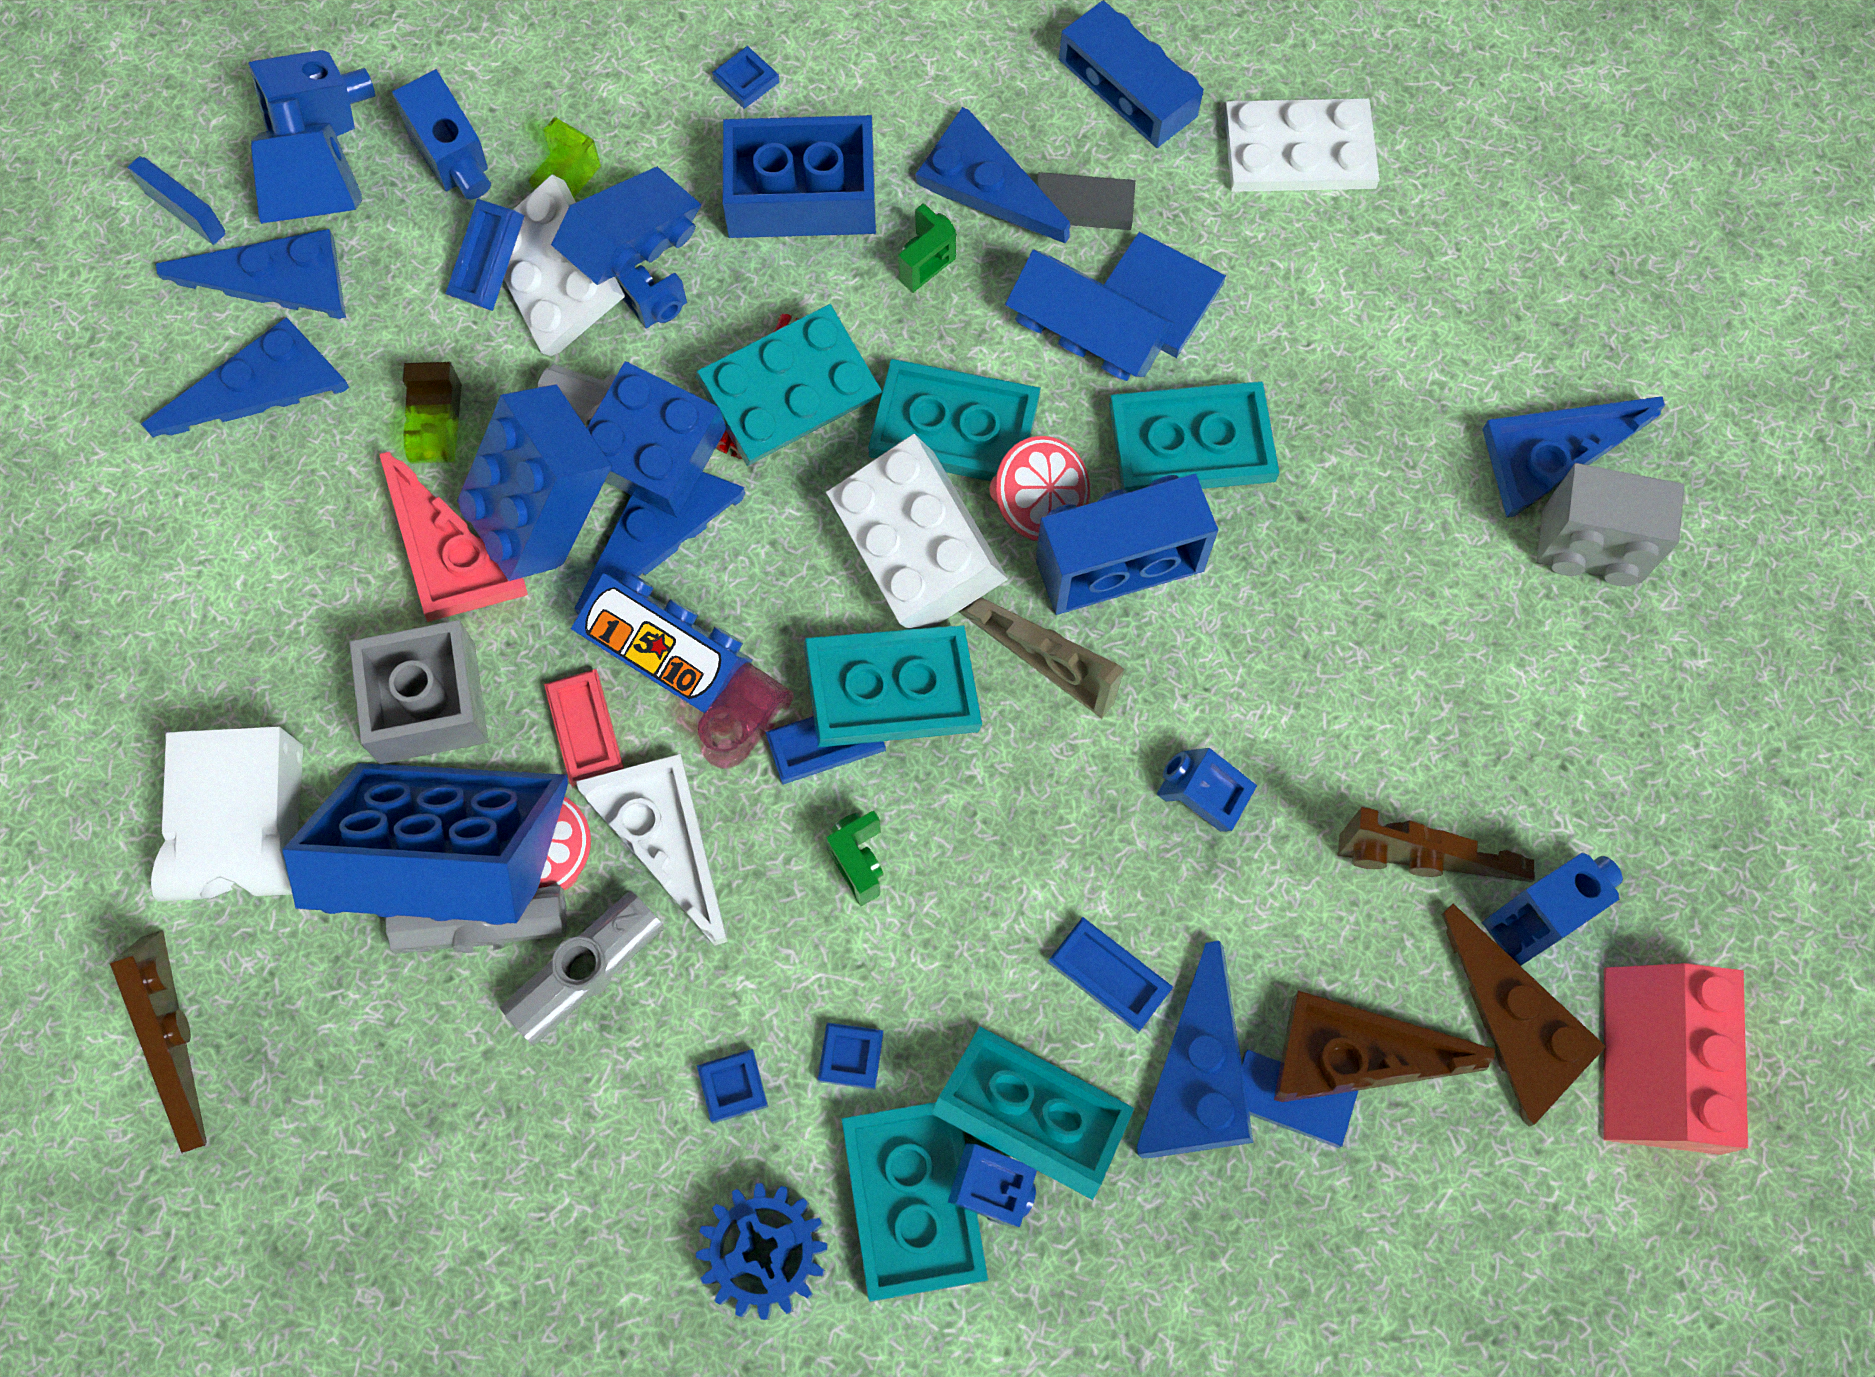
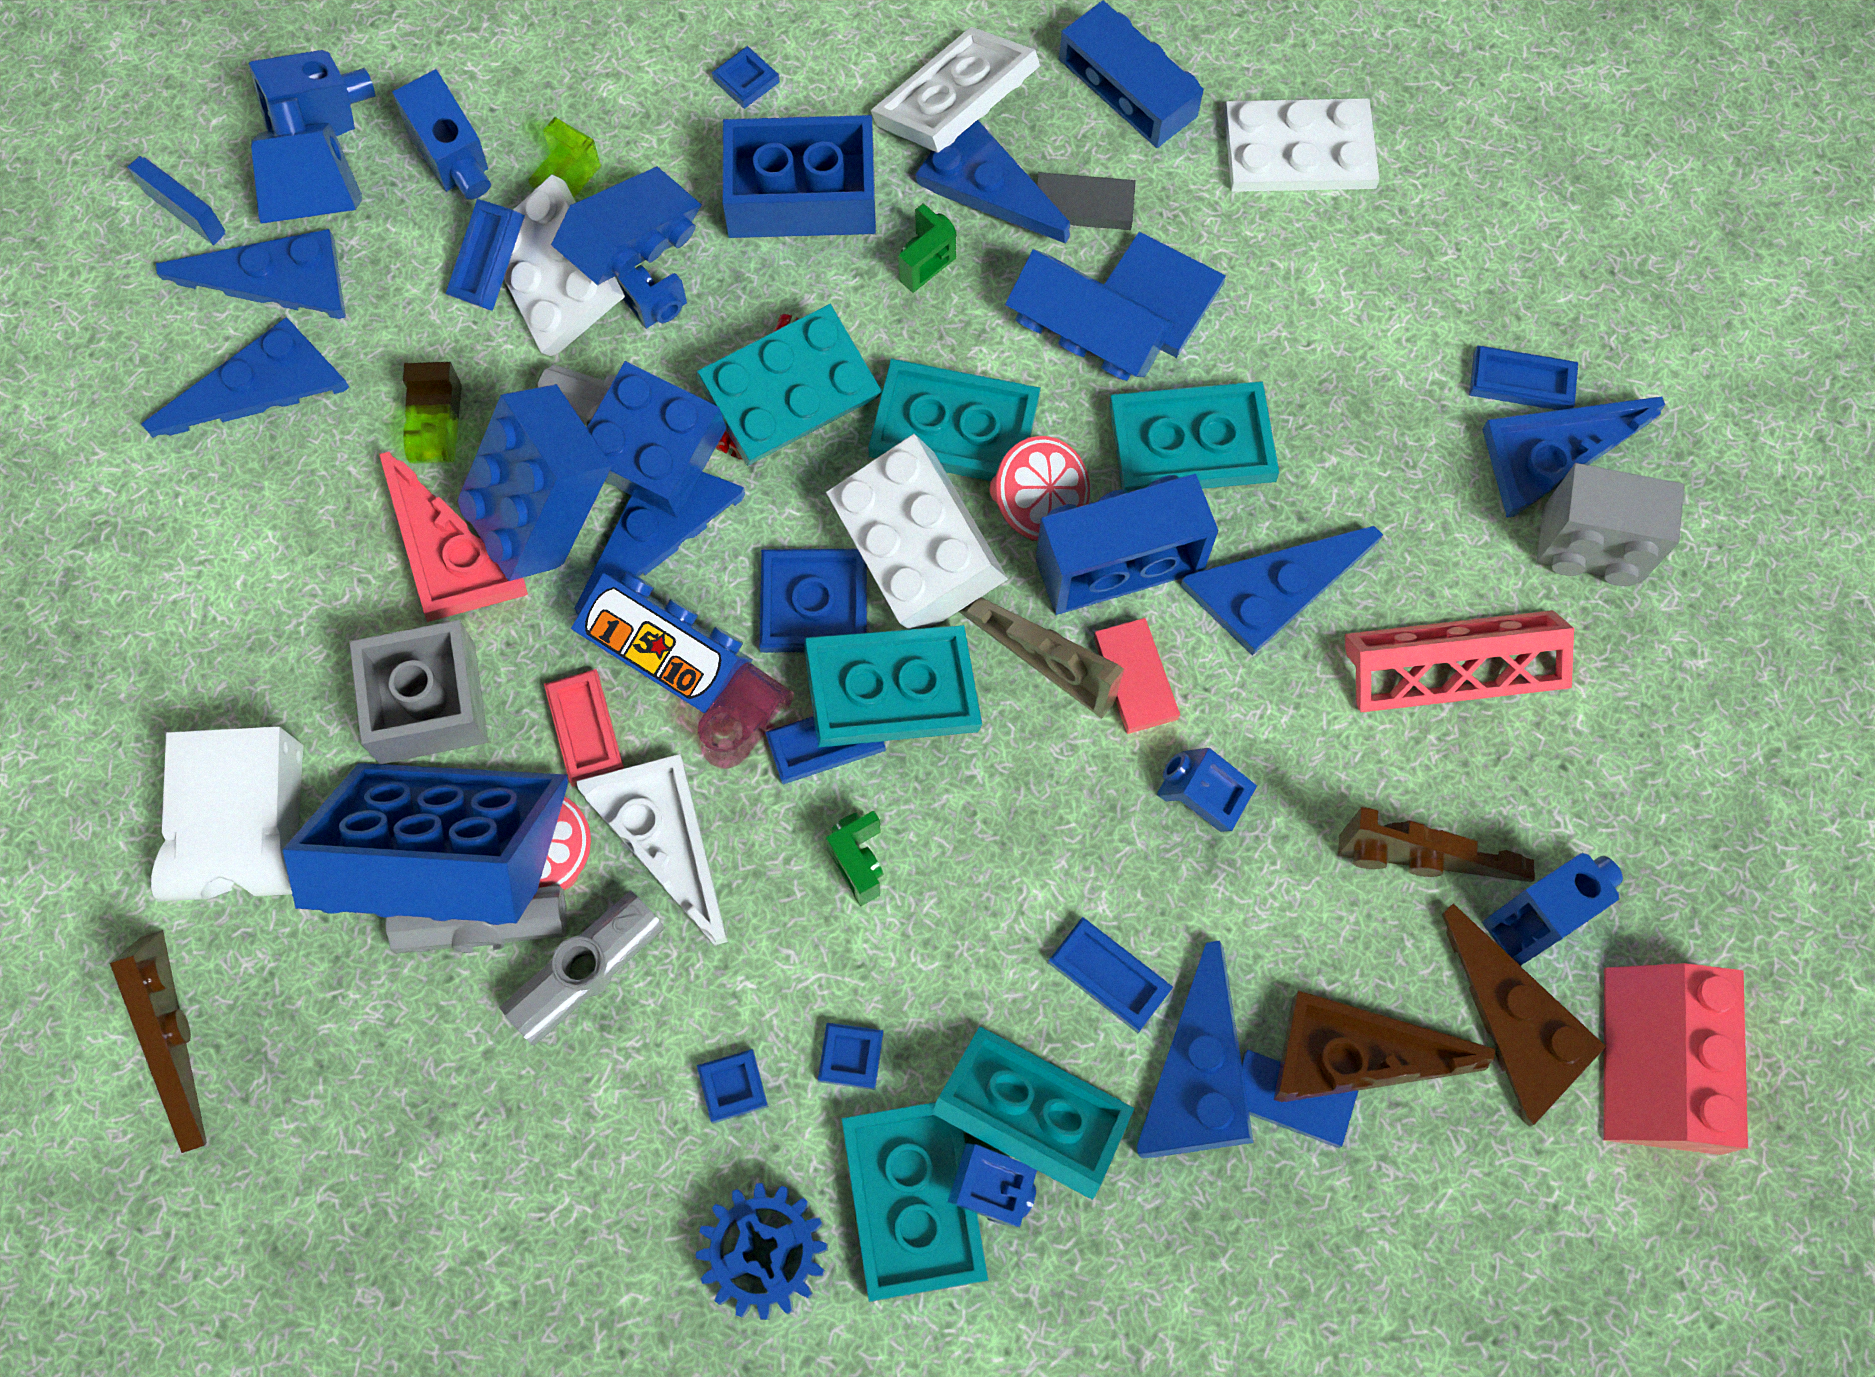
(810, 596): none -> blue tile
(955, 89): none -> white plate
(1144, 690): none -> coral tile
(1268, 591): none -> blue wing
(1461, 641): none -> coral fence
(1523, 378): none -> blue tile

